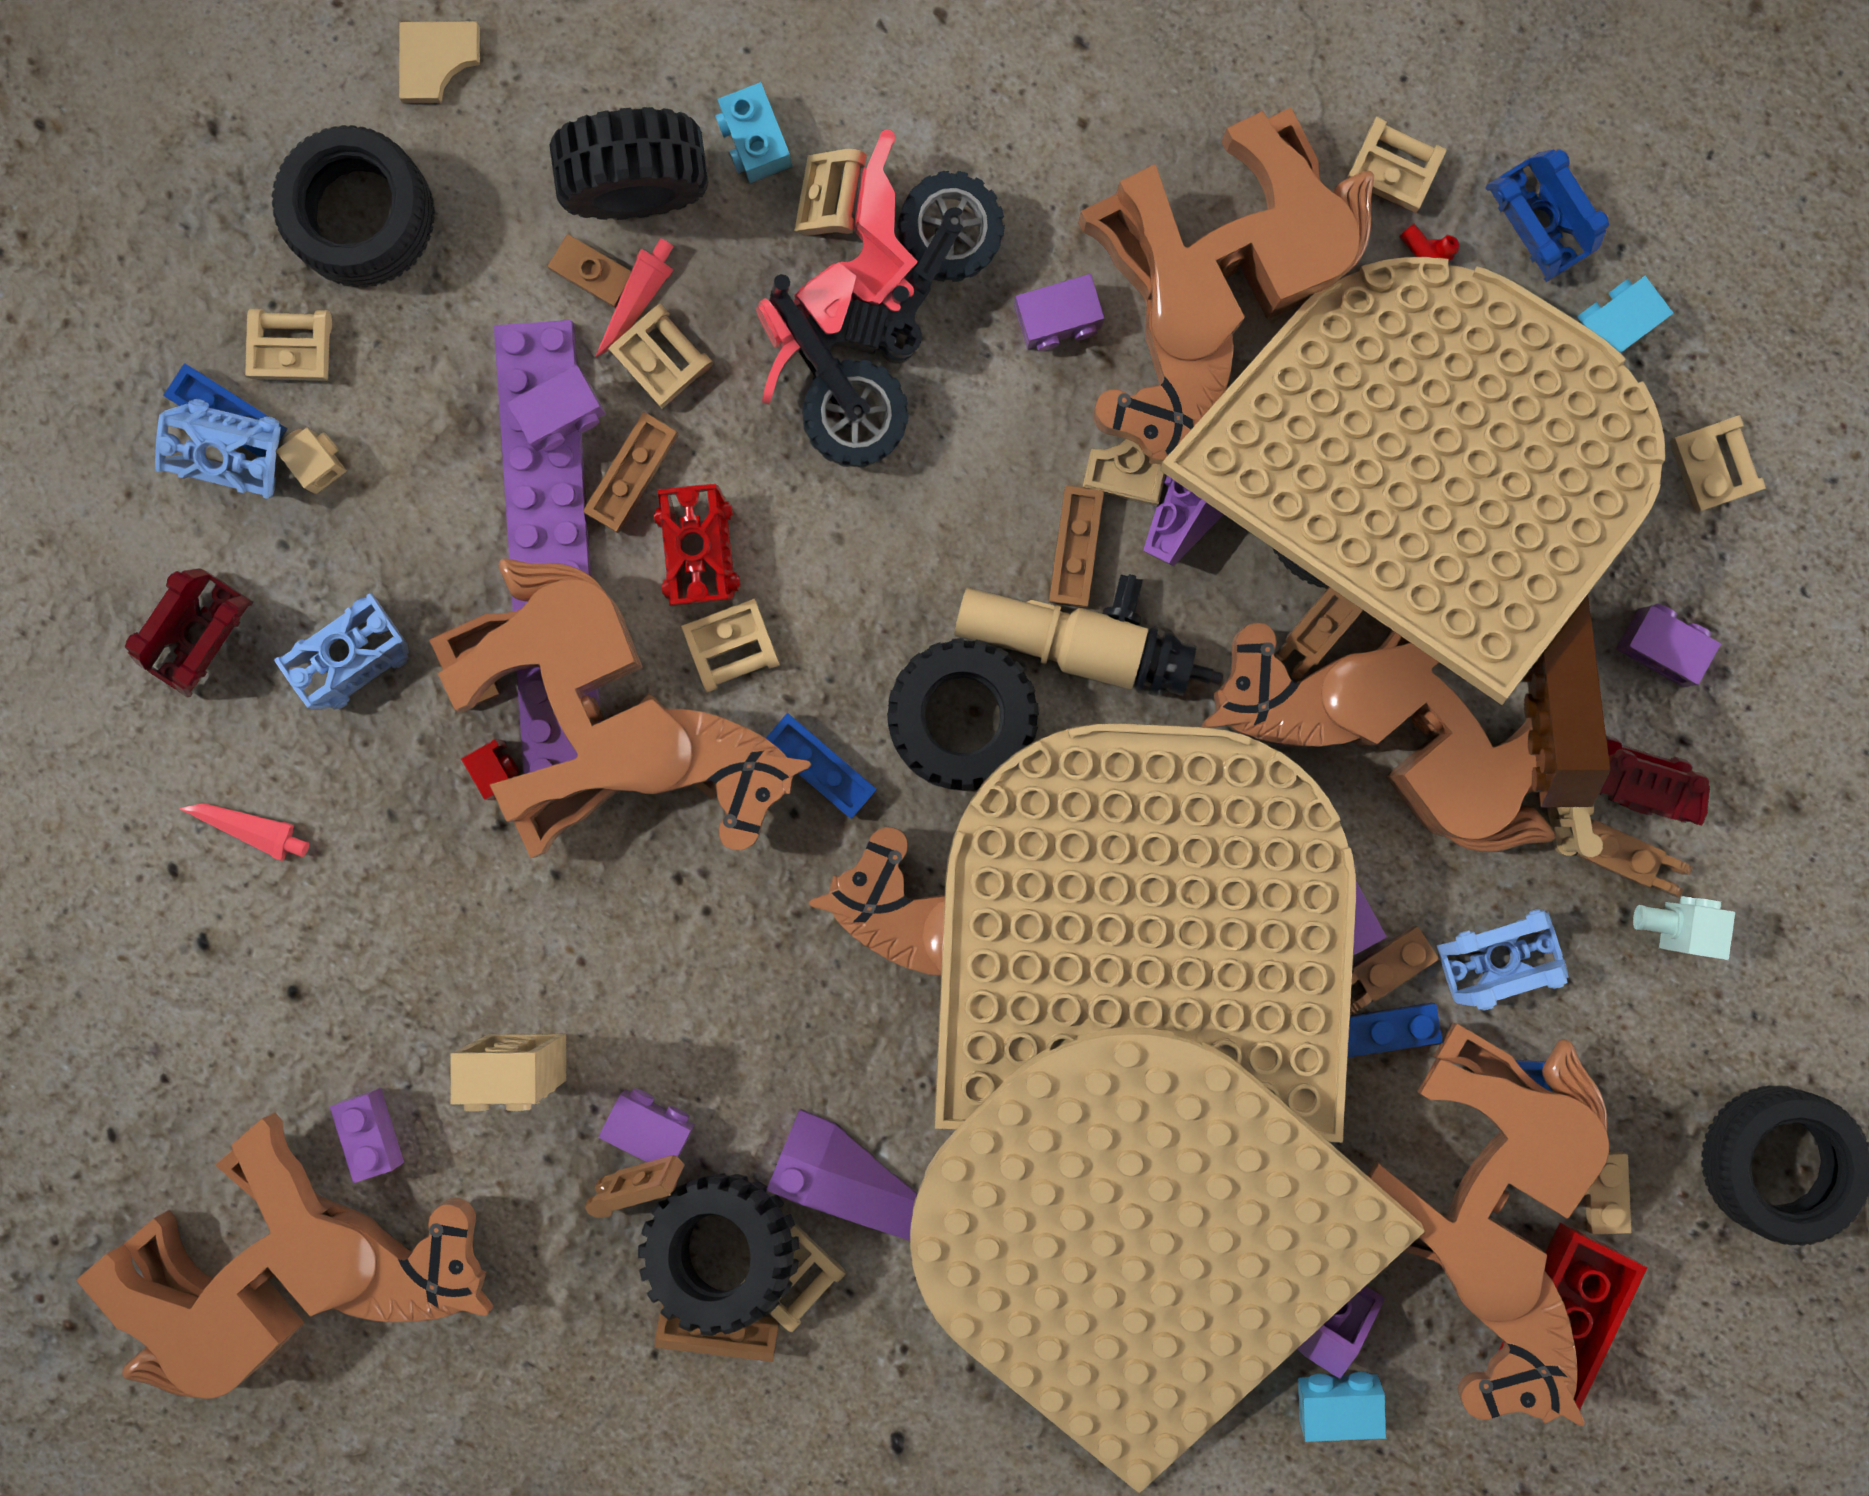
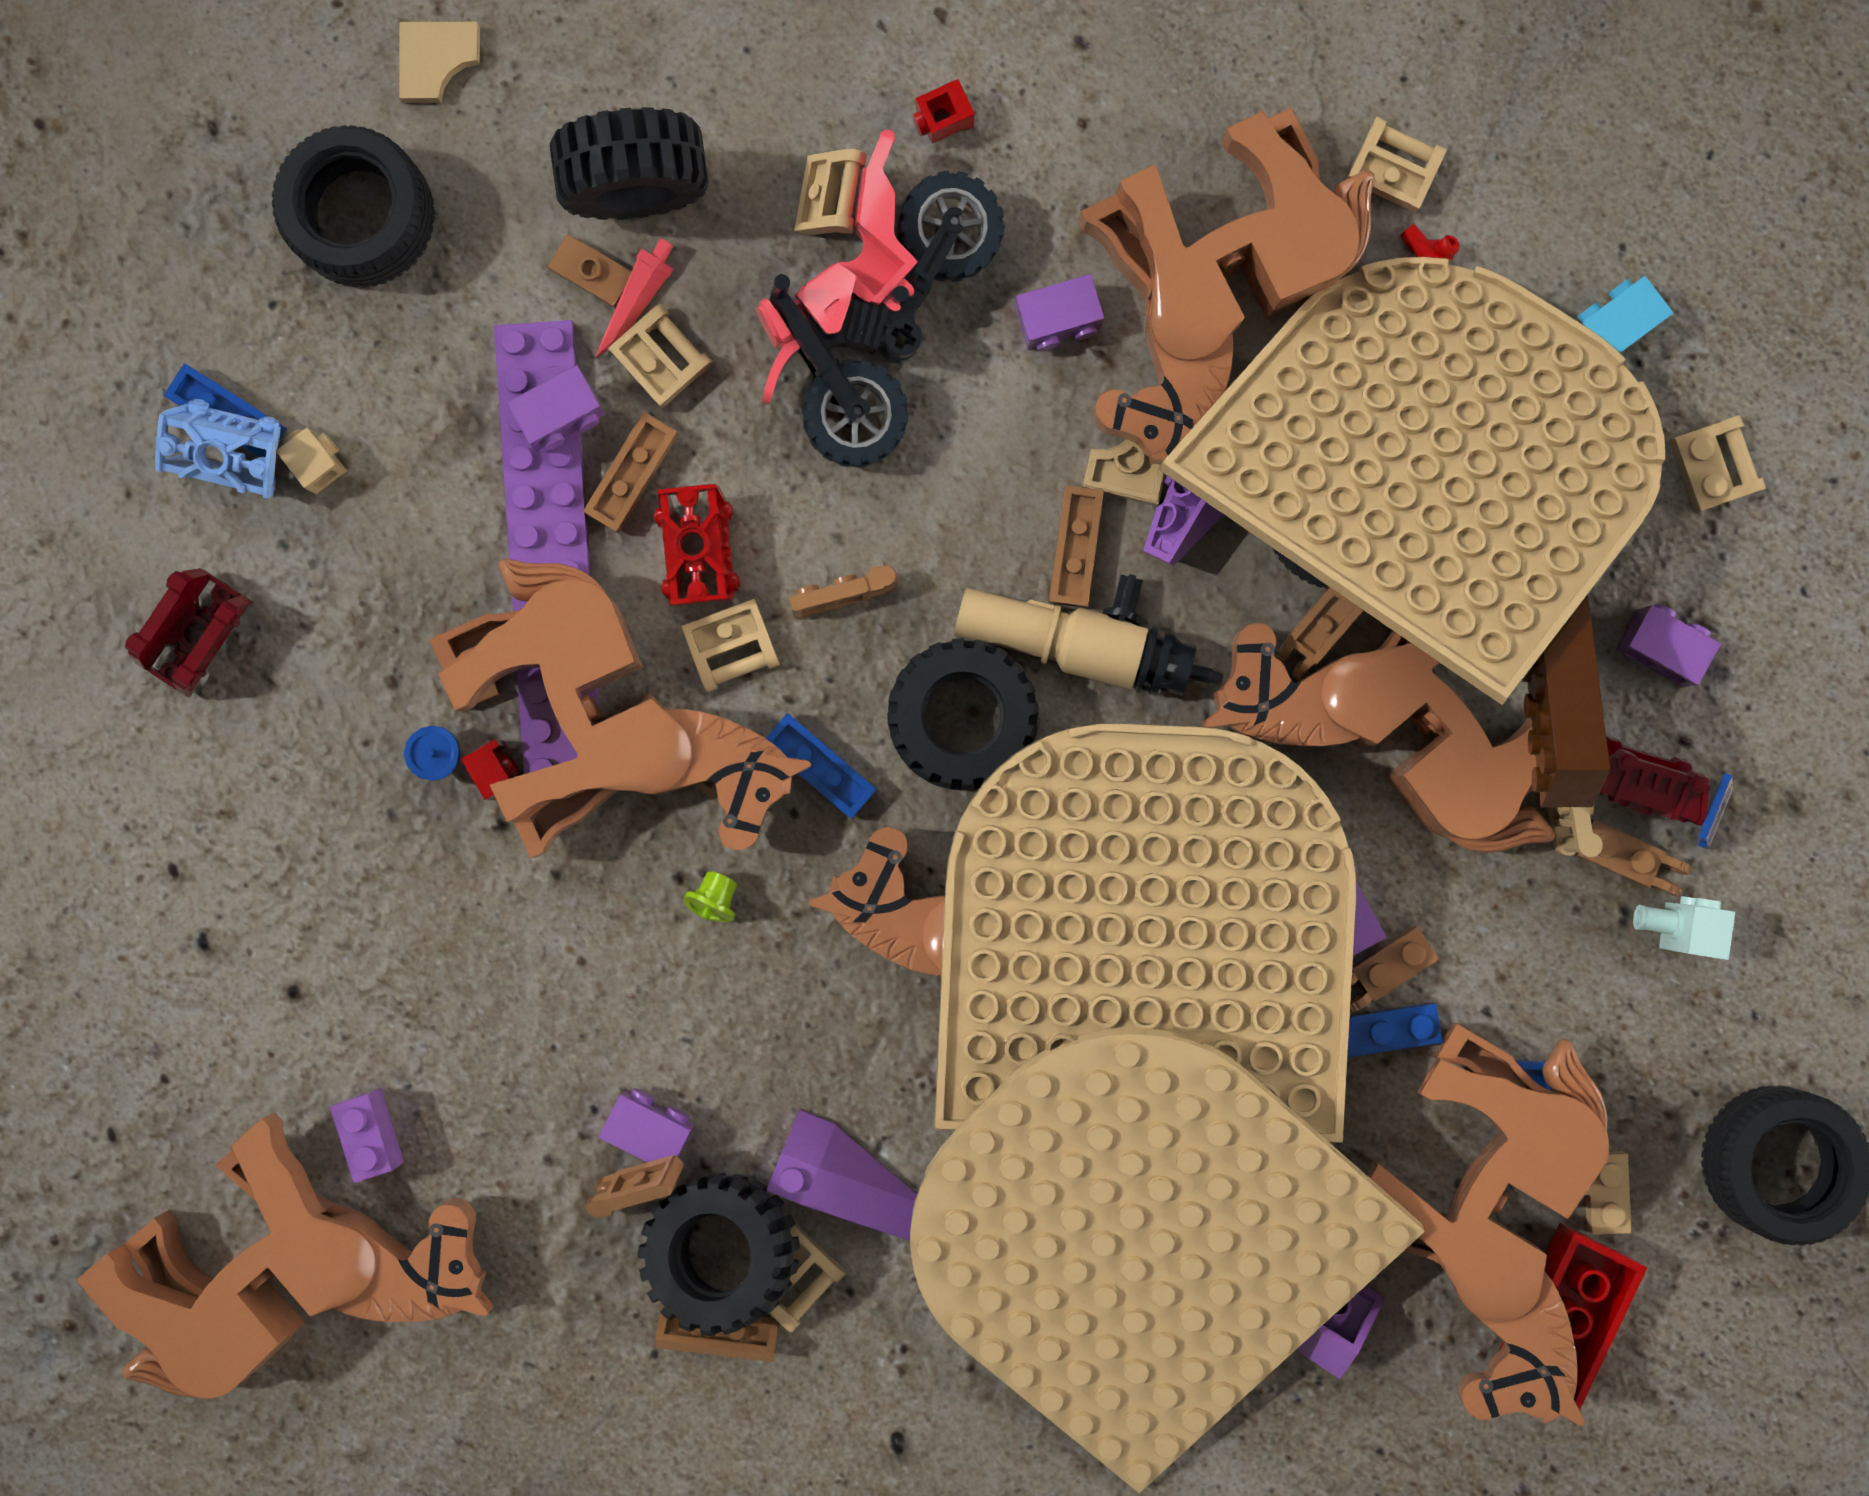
(262, 833): coral bar -> none
(288, 356): tan plate -> none
(359, 665): light blue piece -> none
(432, 753): none -> blue piece
(507, 1070): tan brick -> none
(712, 898): none -> lime piece
(755, 133): medium azure brick -> none
(845, 592): none -> medium nougat hinge
(946, 100): none -> red brick
(1341, 1407): medium azure brick -> none
(1515, 976): light blue piece -> none
(1562, 201): blue piece -> none
(1716, 811): none -> blue piece

